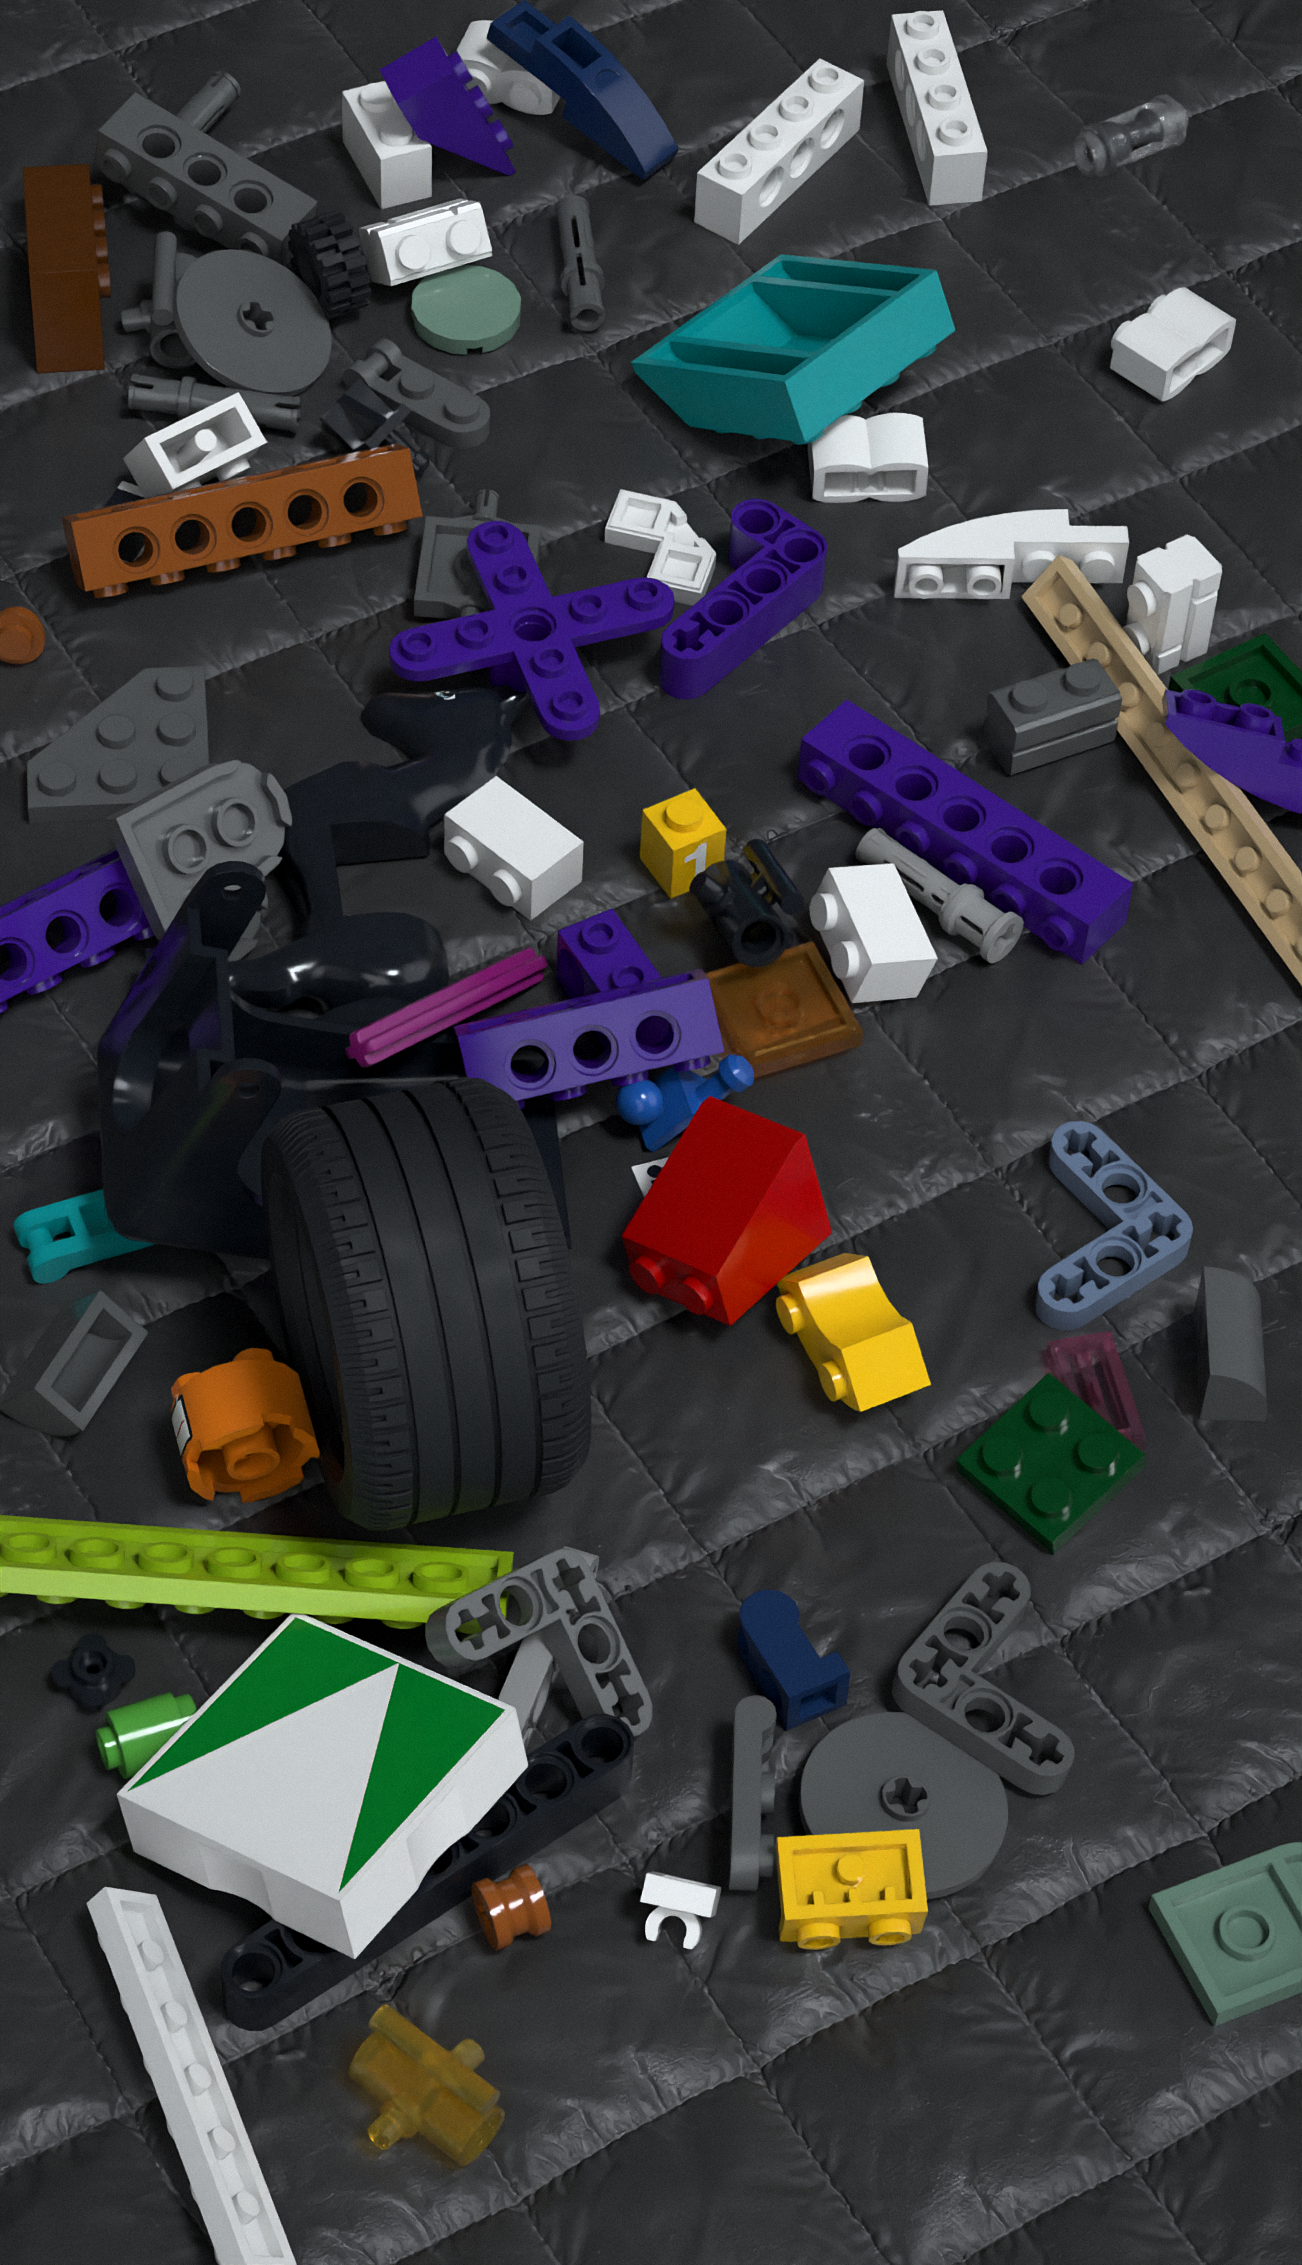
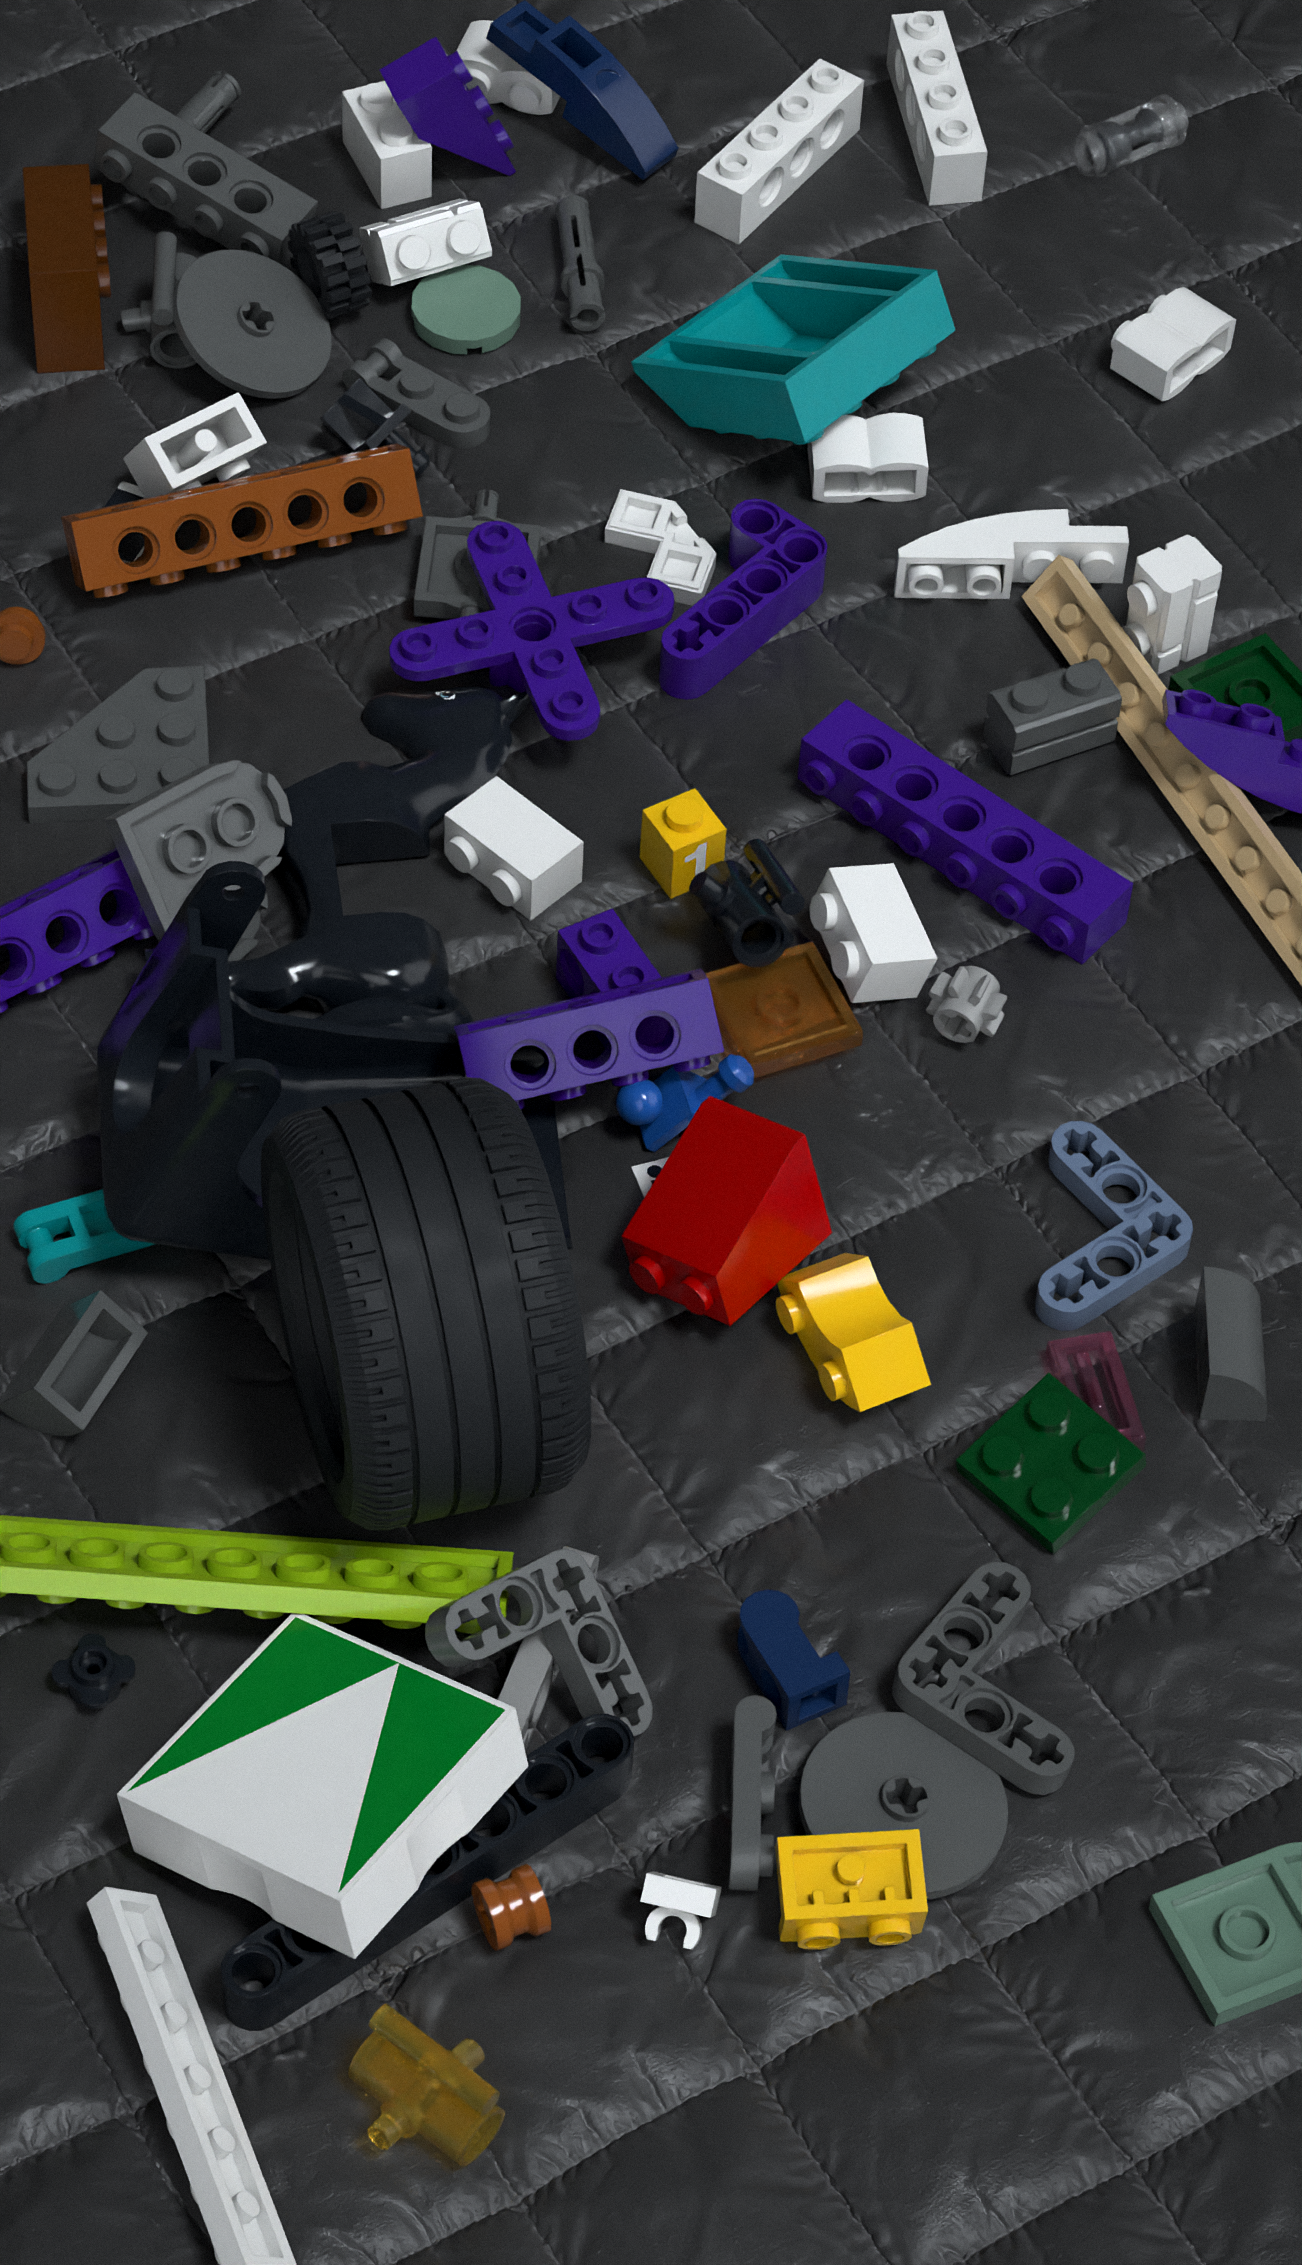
(140, 1730): bright green brick -> none
(190, 397): dark grey pin -> none
(243, 1427): orange brick -> none
(445, 1007): magenta axle -> none
(959, 907): light grey pin -> none
(966, 1004): none -> light grey gear

